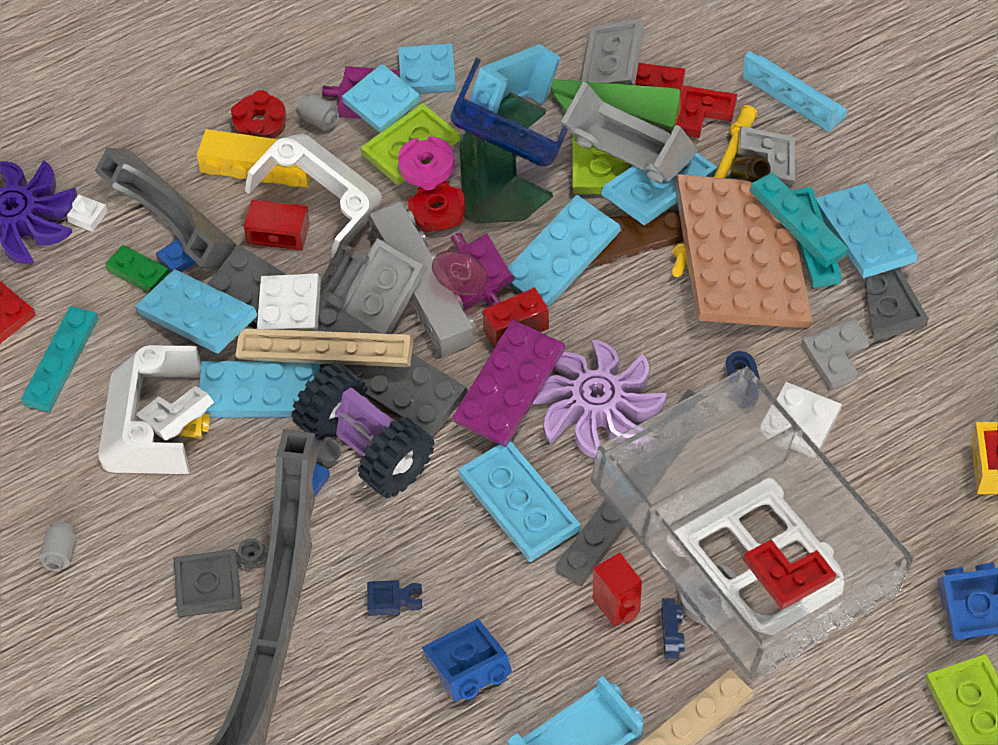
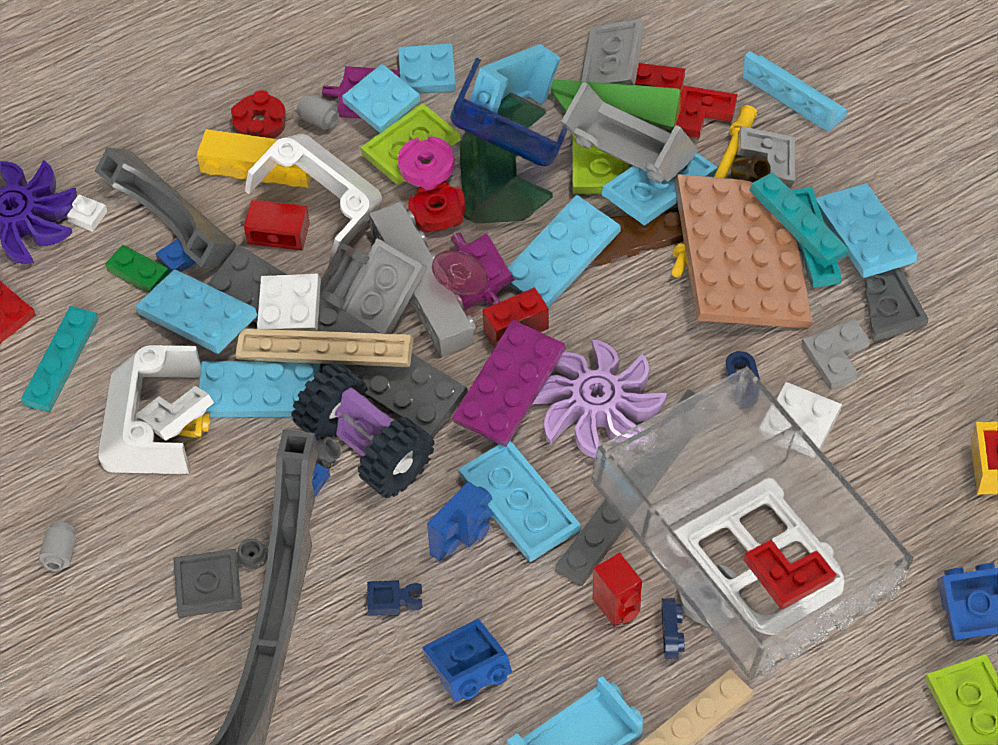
(460, 519): none -> blue plate

